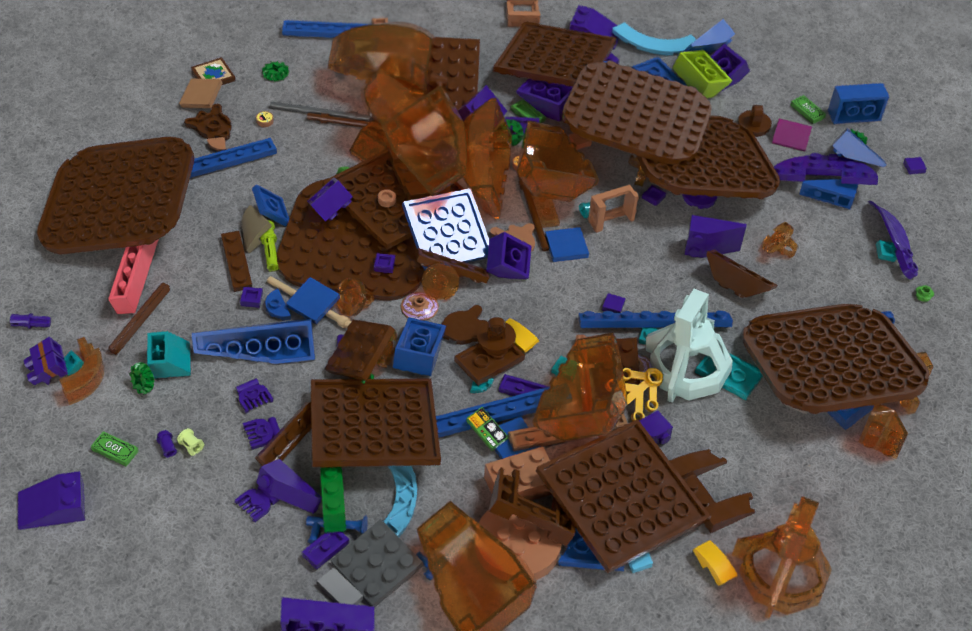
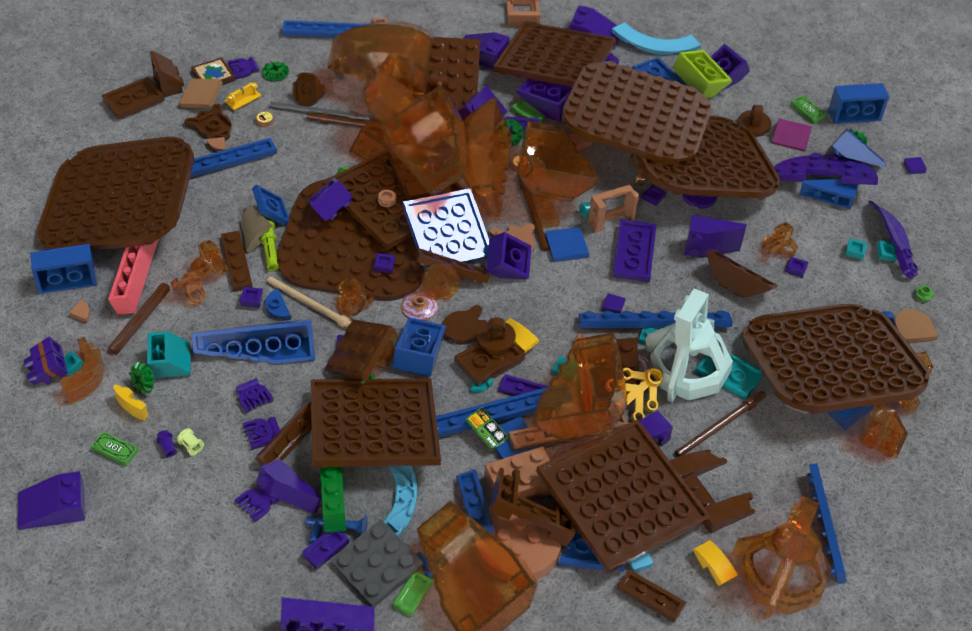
(30, 320): dark purple axle -> none
(63, 268): none -> blue brick
(81, 311): none -> nougat tile
(126, 399): none -> yellow slope
(133, 97): none -> reddish brown plate
(166, 75): none -> reddish brown slope
(192, 282): none -> clear orange tile
(209, 259): none -> clear orange tile
(240, 98): none -> yellow hinge
(243, 67): none -> dark purple piece
(307, 89): none -> reddish brown tile
(313, 300): blue tile -> none
(339, 588): light grey tile -> none
(413, 593): none -> bright green tile
(474, 499): none -> blue tile
(491, 47): none -> dark purple slope
(634, 250): none -> dark purple plate
(651, 595): none -> reddish brown plate
(713, 38): slope -> none
(748, 404): none -> reddish brown bar
(796, 267): none -> dark purple tile
(827, 530): none -> blue plate
(856, 249): none -> teal plate
(915, 326): none -> medium nougat tile

